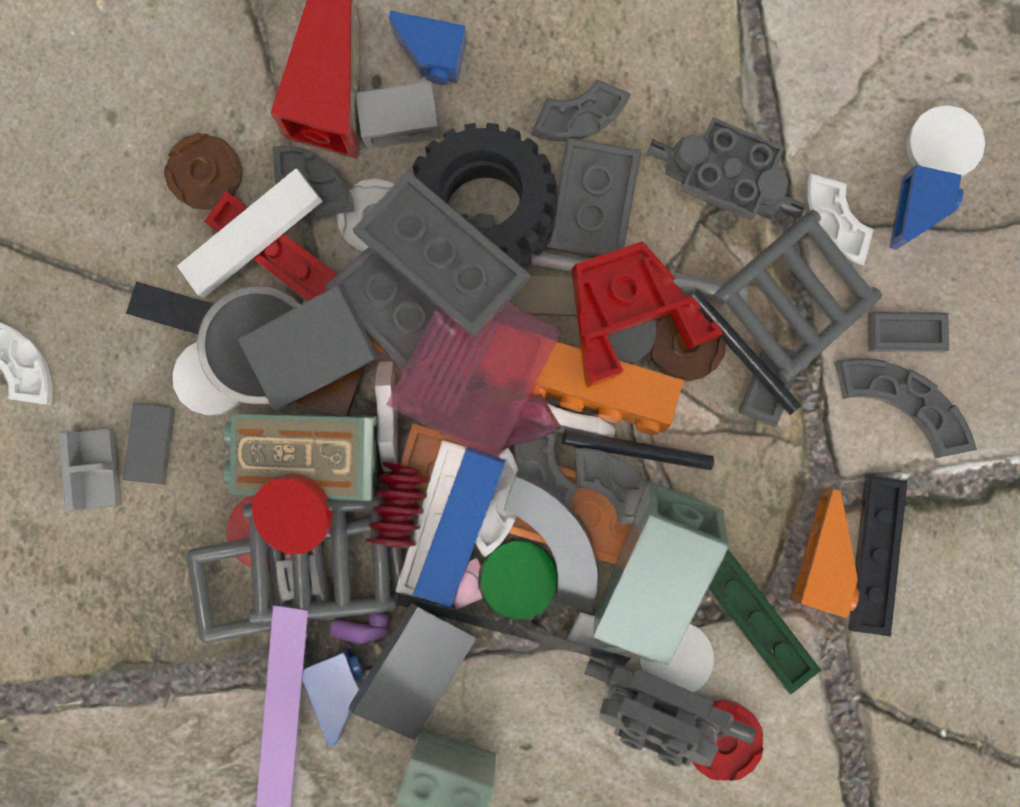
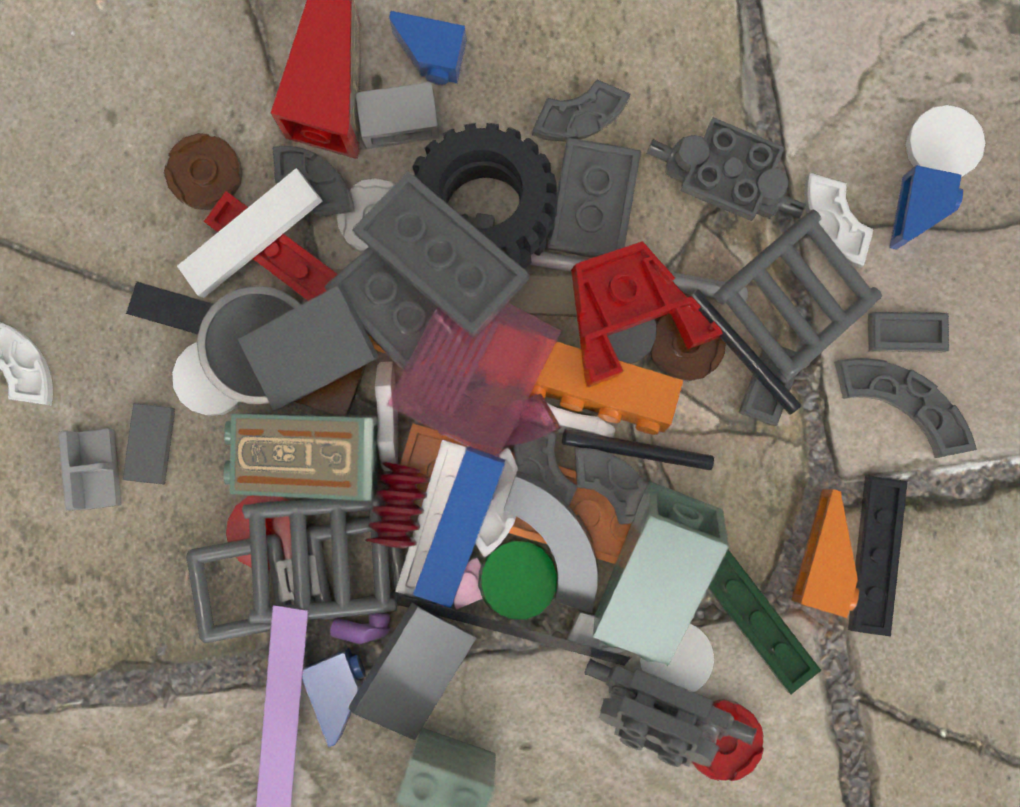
(292, 513): red tile -> none

